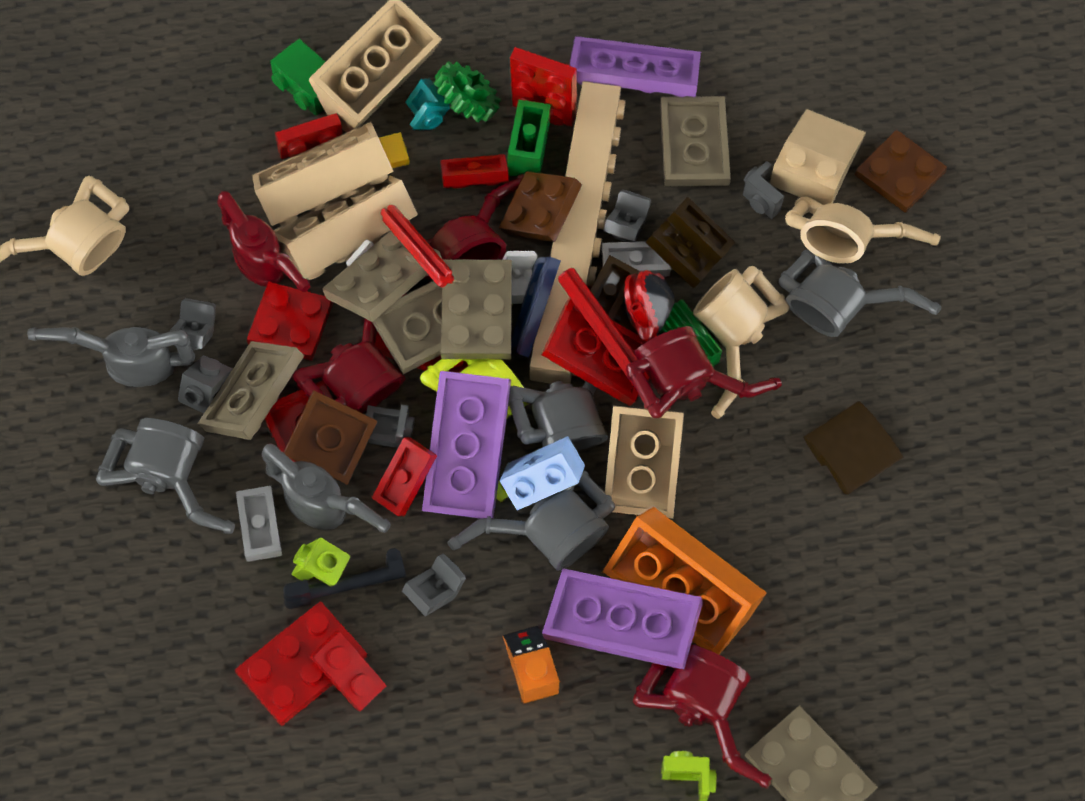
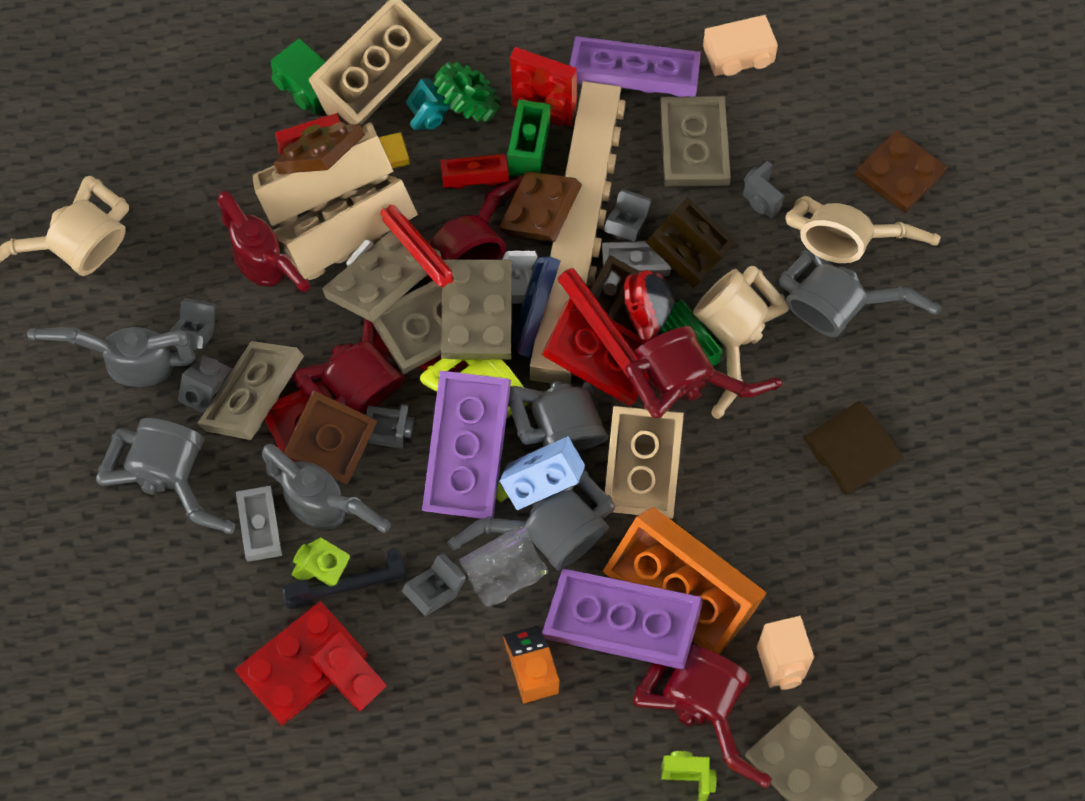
(290, 319): red plate -> none
(318, 148): none -> reddish brown plate
(404, 476): red plate -> none
(503, 566): none -> clear bracket
(740, 45): none -> light nougat brick
(785, 652): none -> light nougat brick
(816, 157): tan slope -> none

